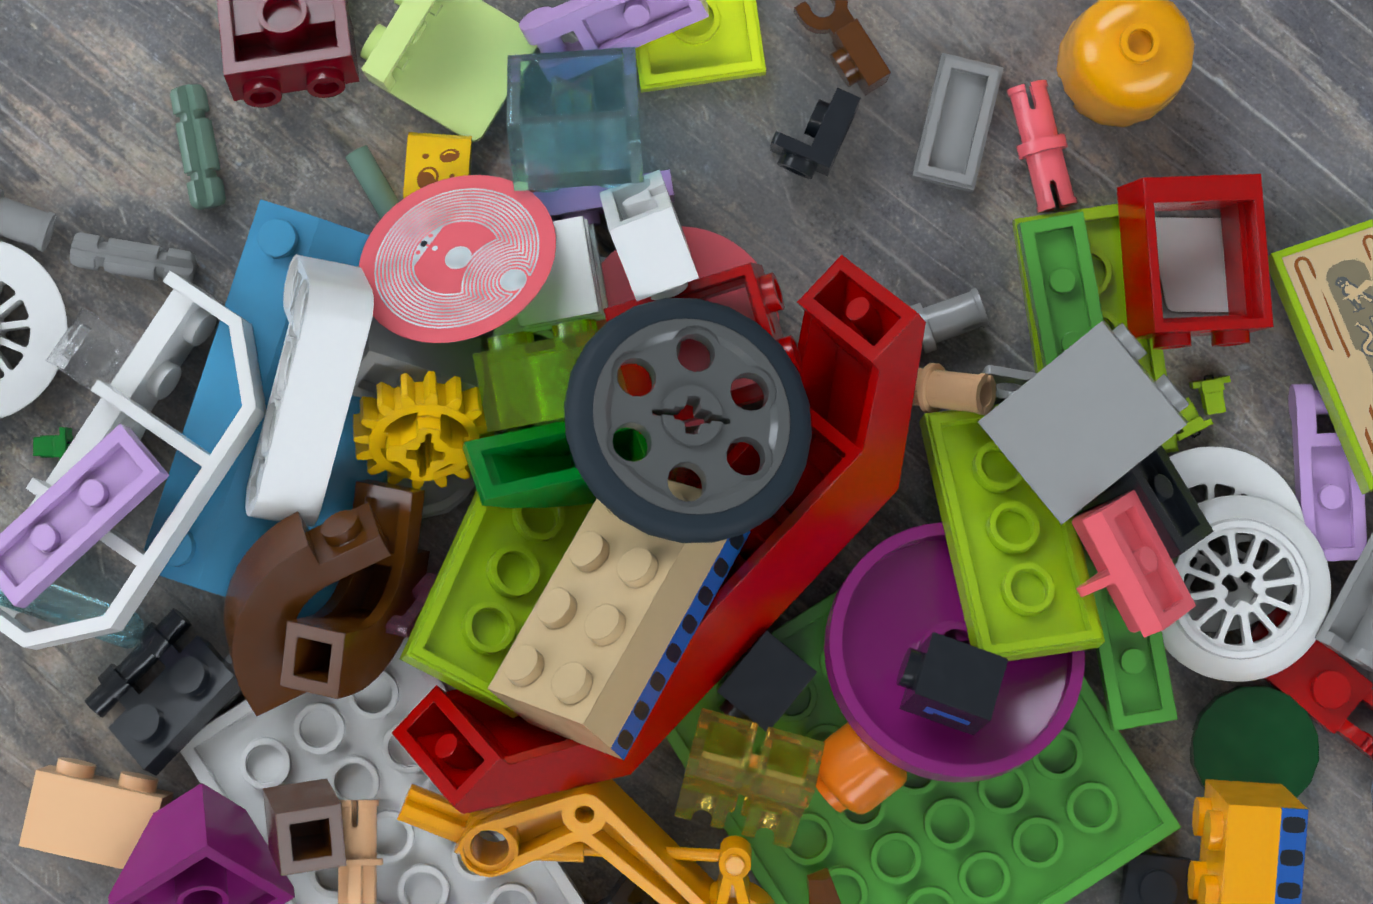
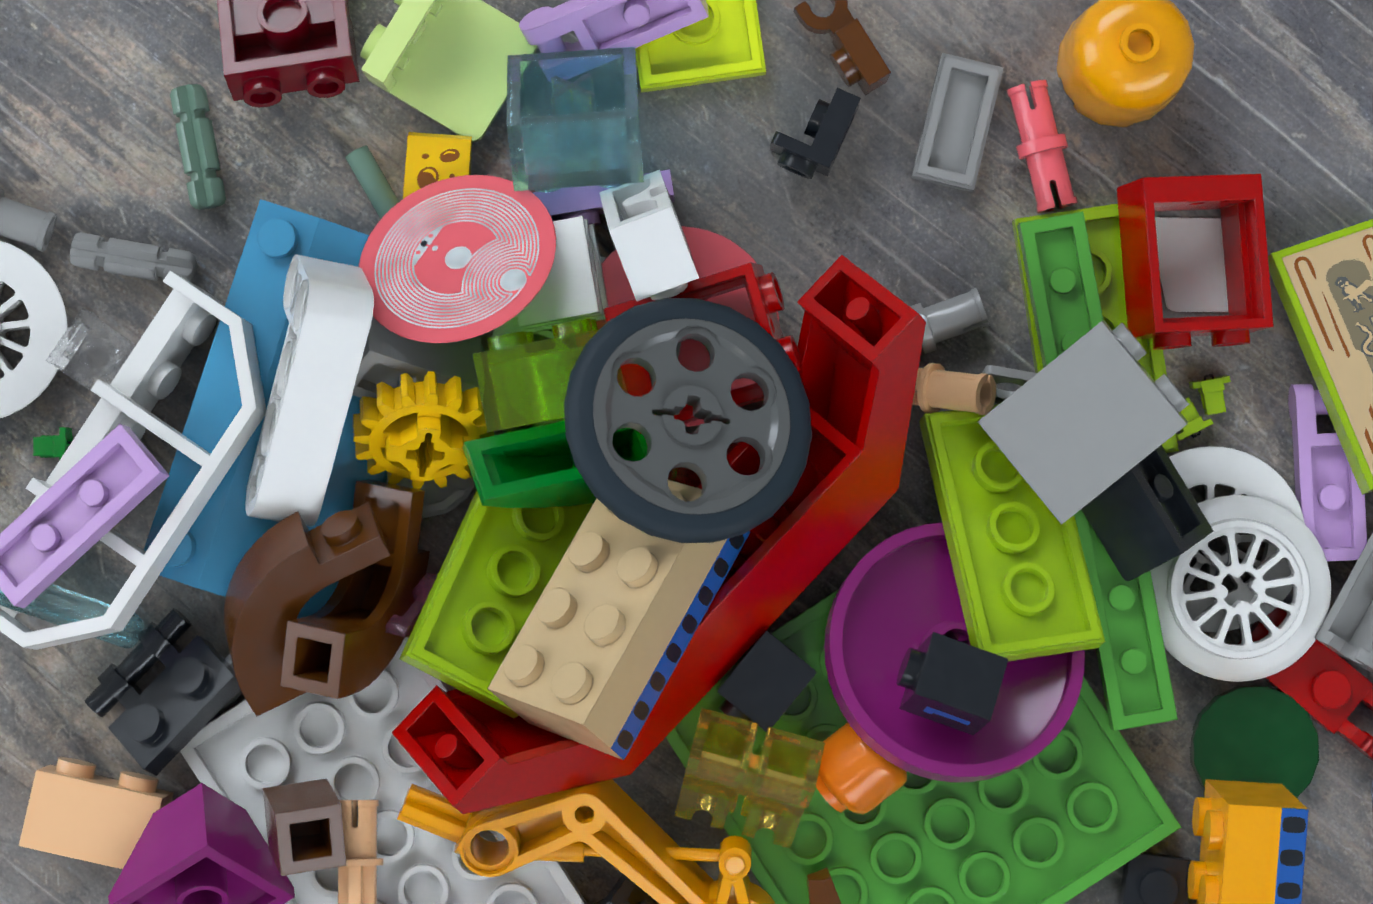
(1132, 565): coral panel -> none

